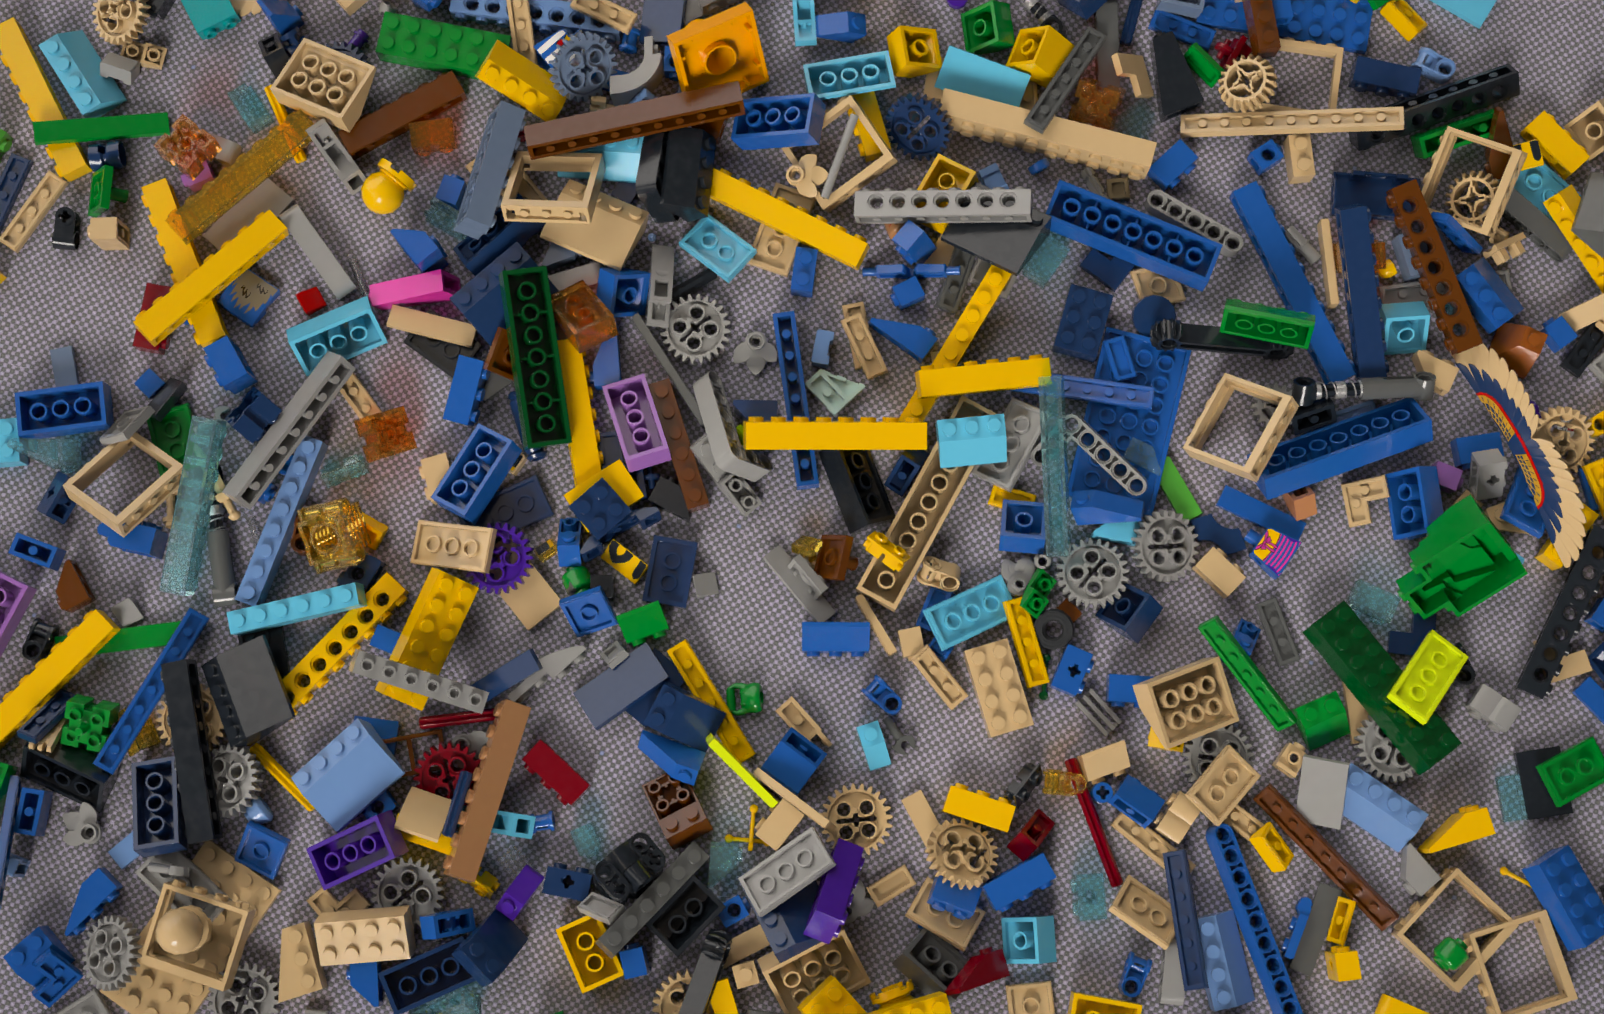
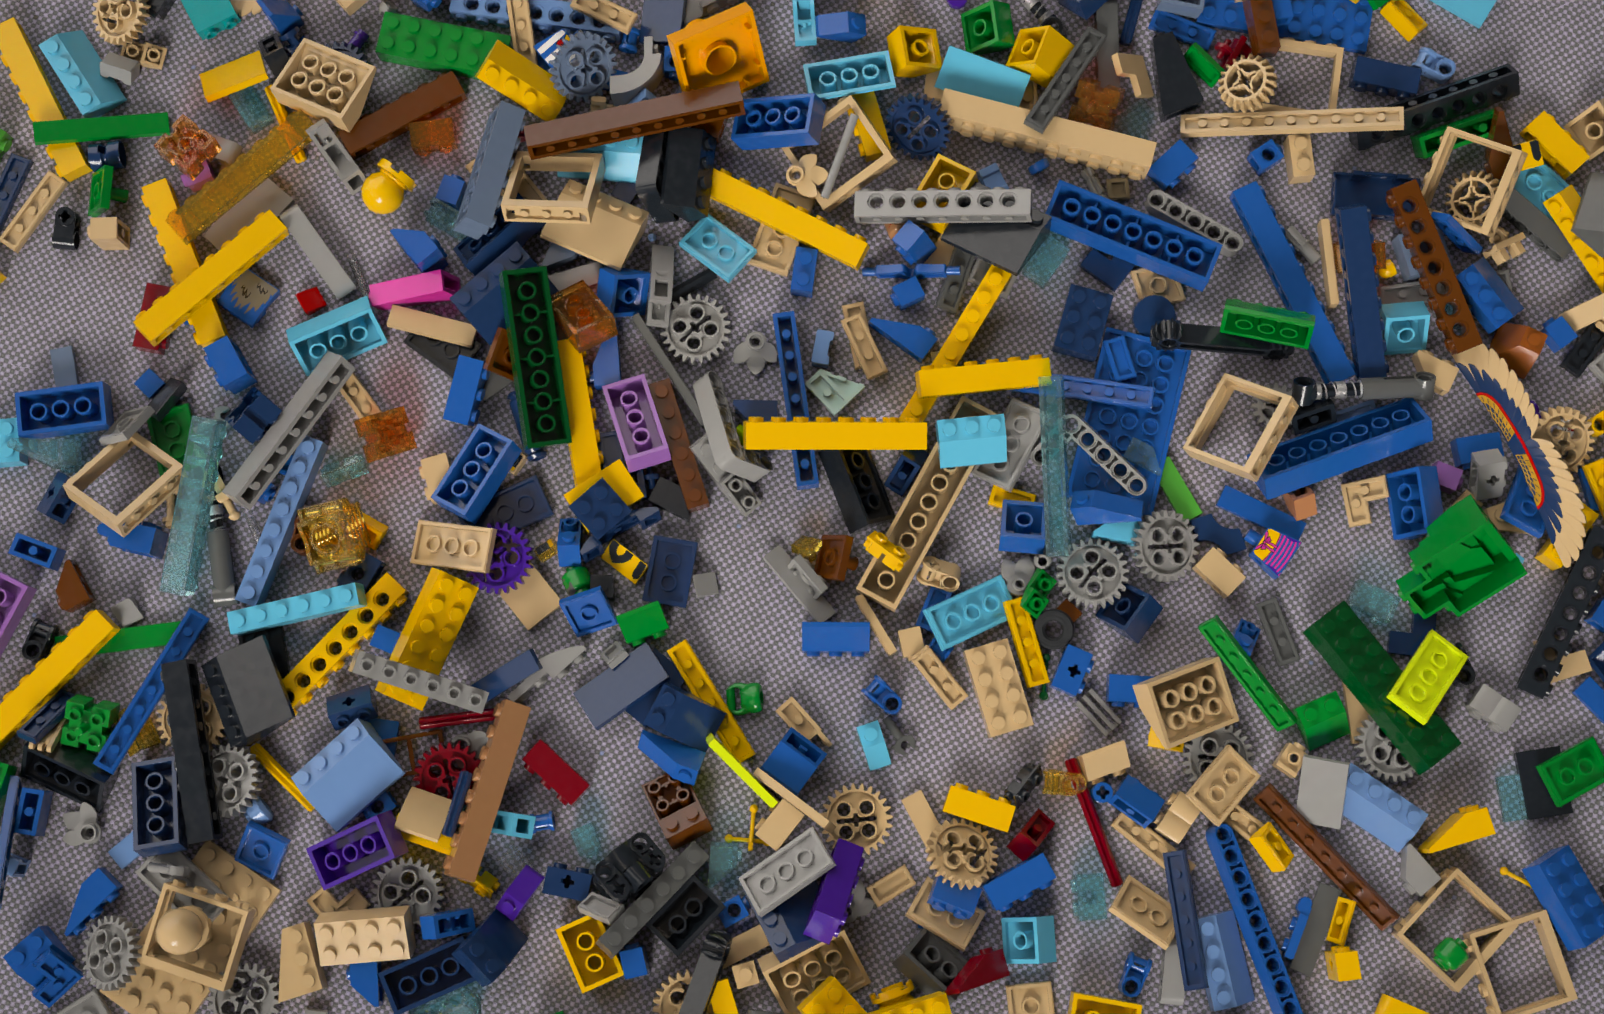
(233, 76): none -> yellow tile
(350, 705): none -> dark blue brick

